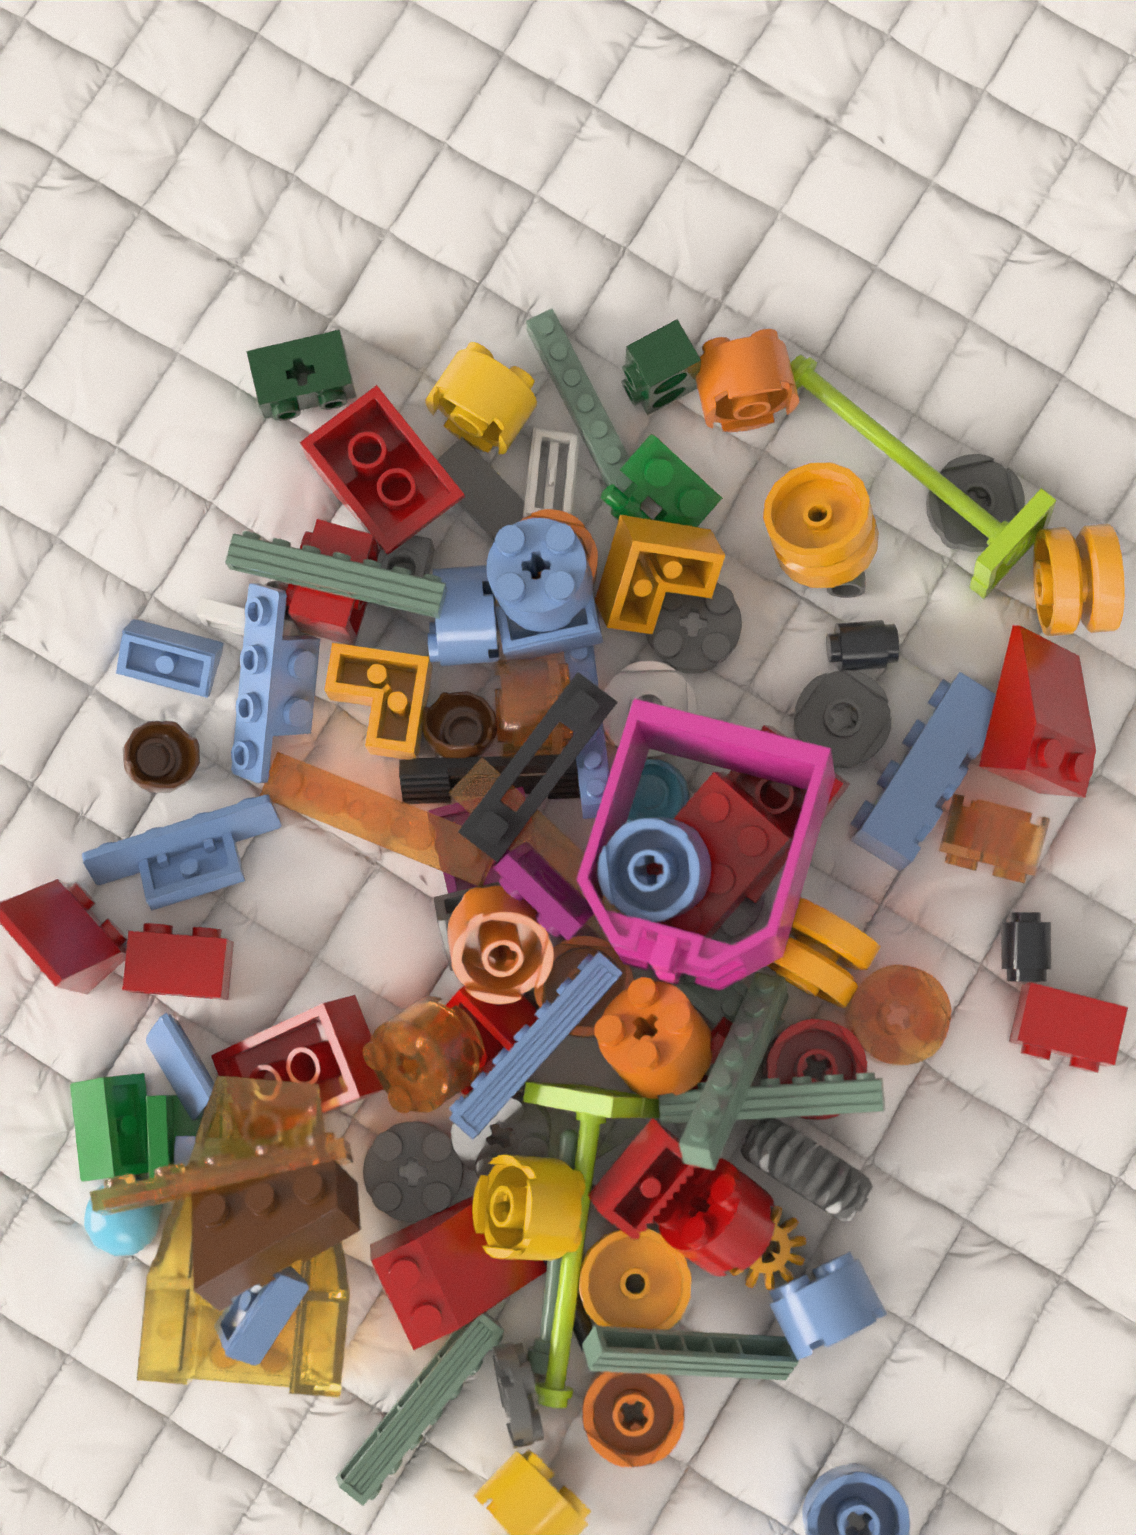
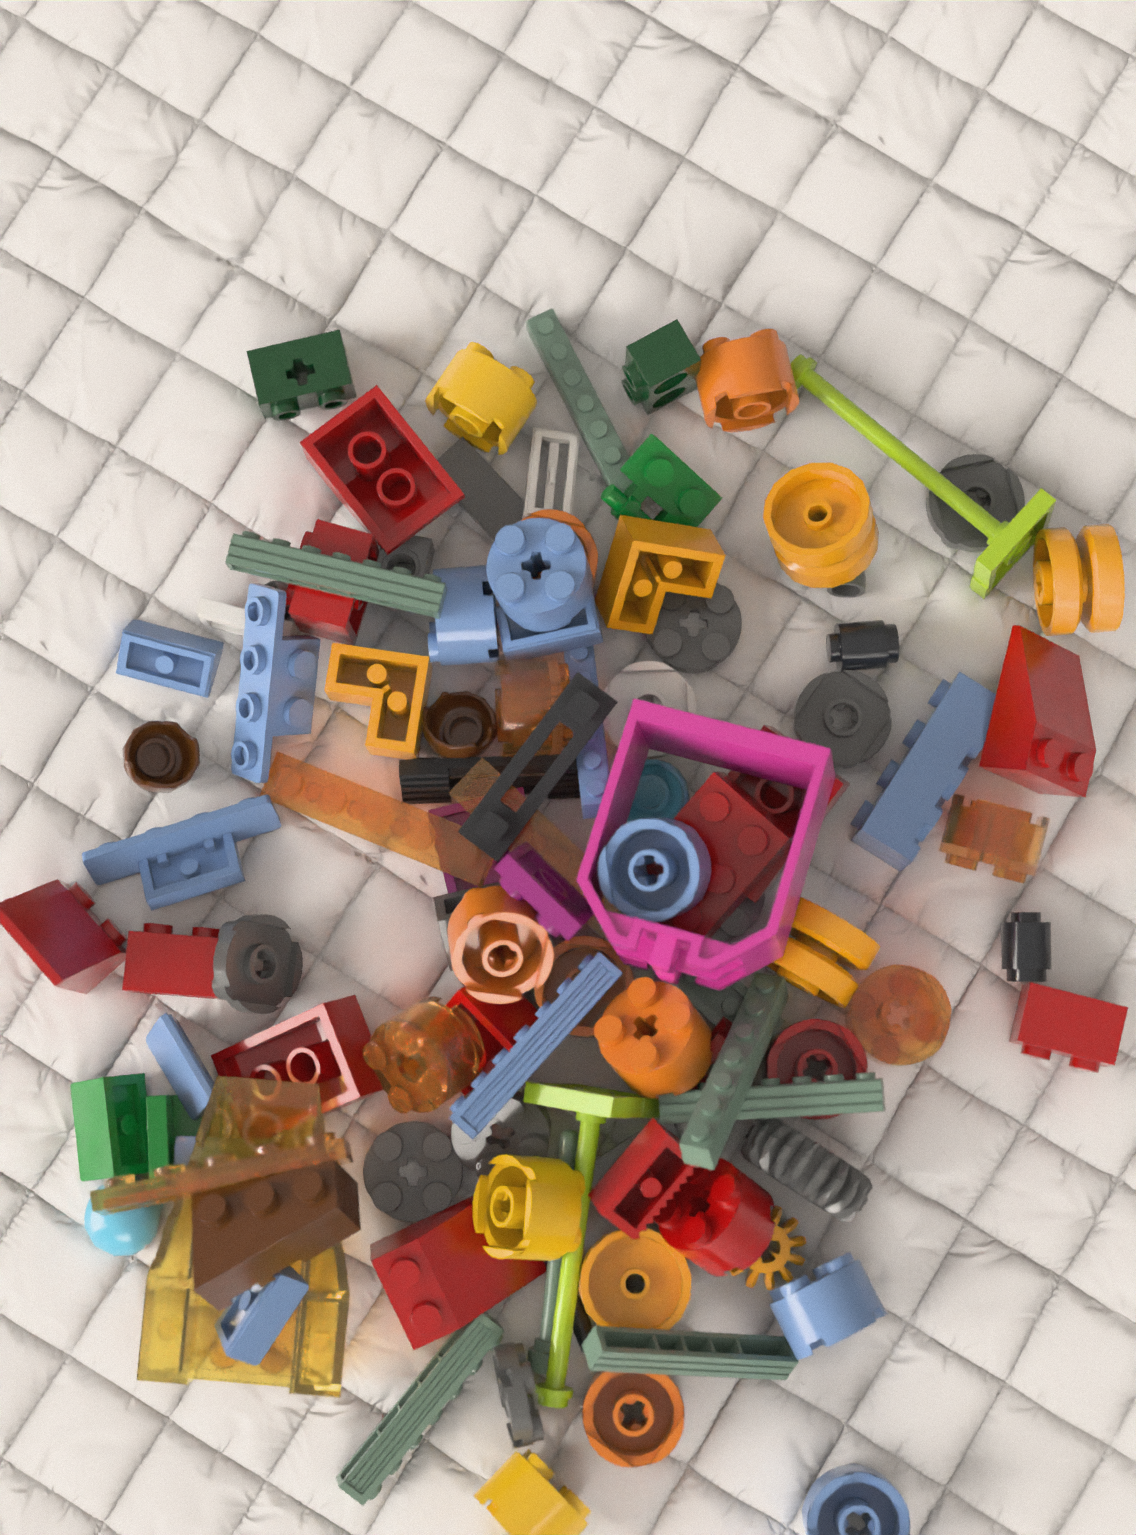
(234, 958): none -> dark grey plate

